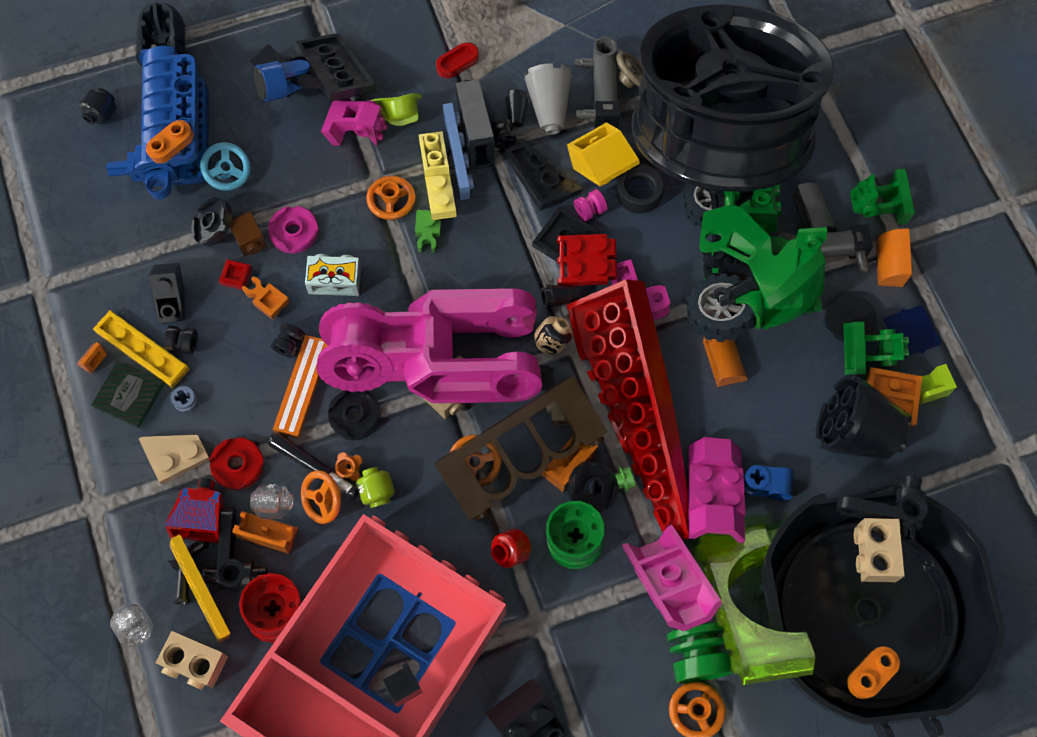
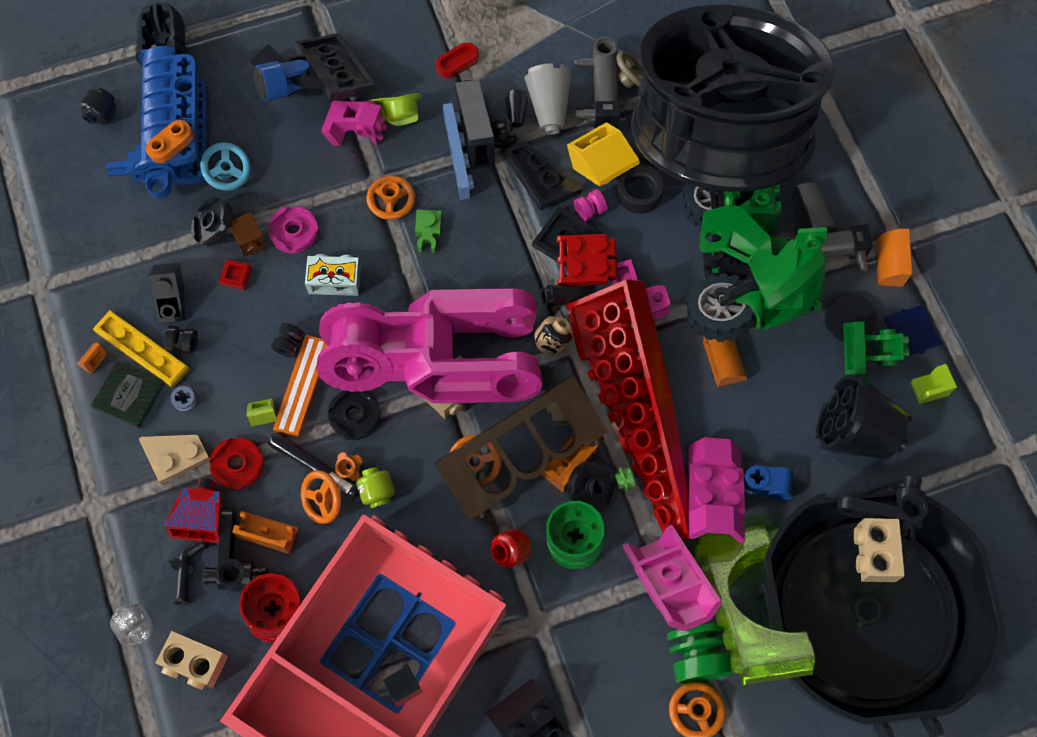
(199, 588): yellow tile -> none
(261, 412): none -> lime slope
(267, 299): orange plate -> none
(271, 501): clear head -> none
(437, 176): light yellow slope -> none
(874, 671): orange plate -> none
(895, 197): green tile -> none
(899, 387): orange wing -> none

